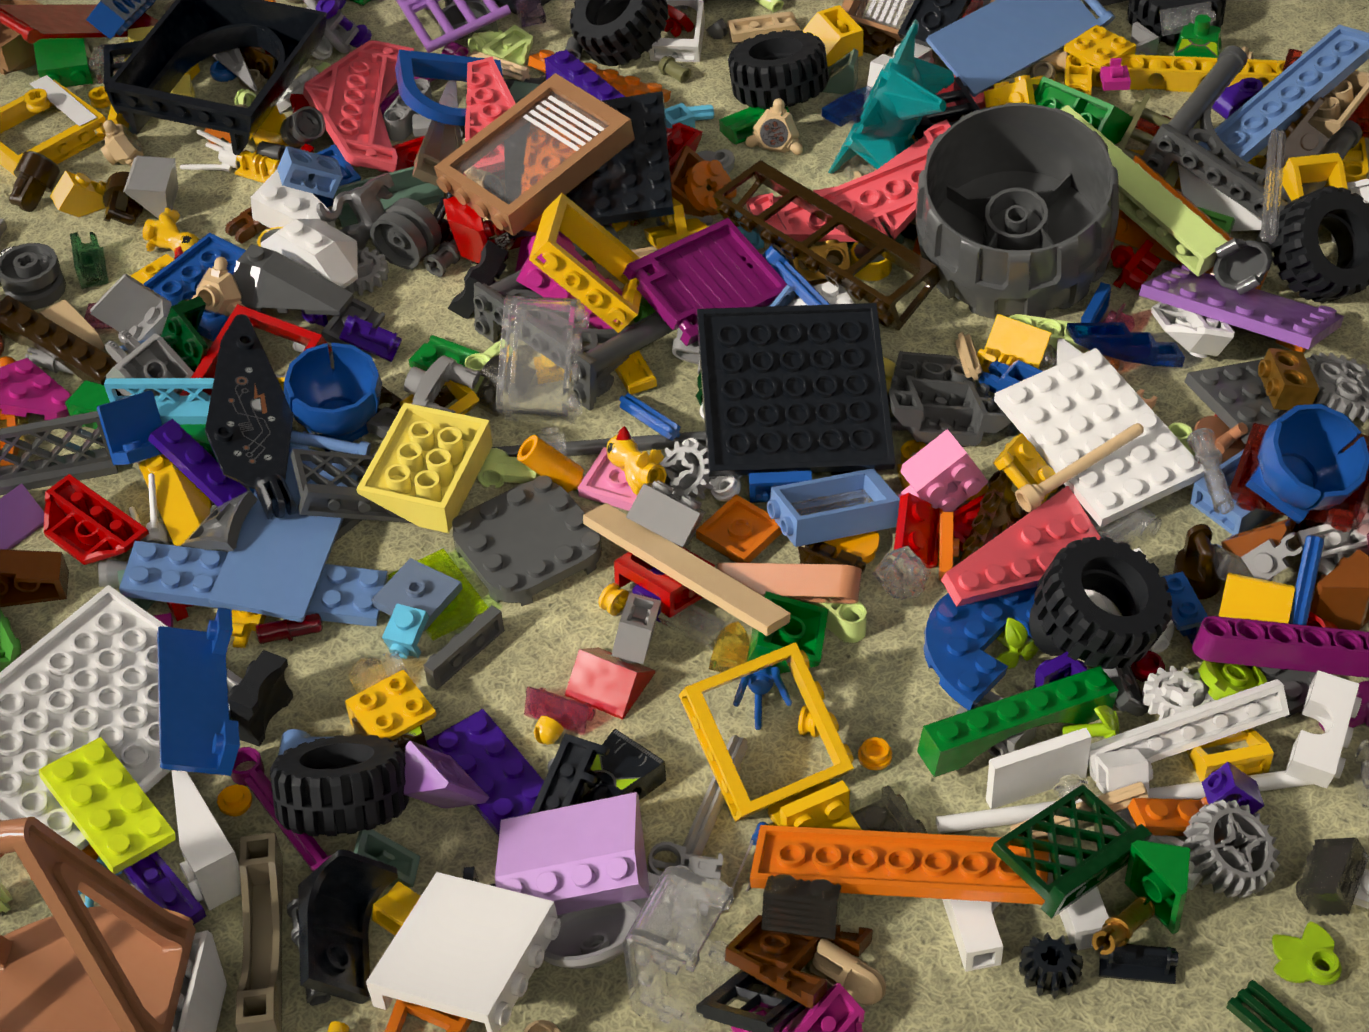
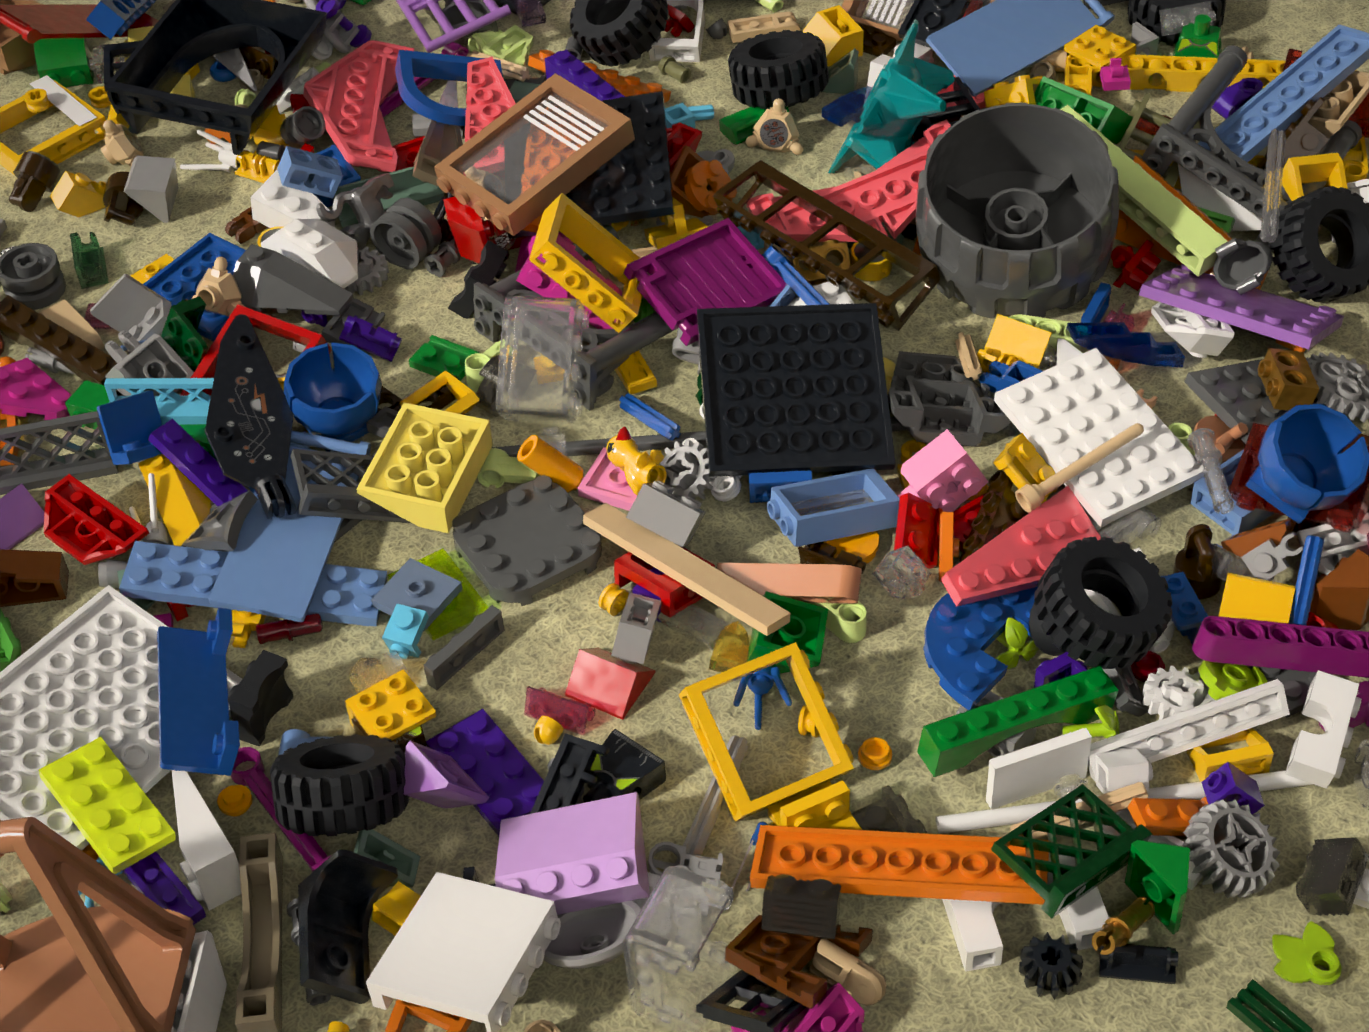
(165, 233): yellow animal -> none
(399, 116): light grey beam -> none
(428, 384): light grey connector -> none
(739, 530): orange plate -> none

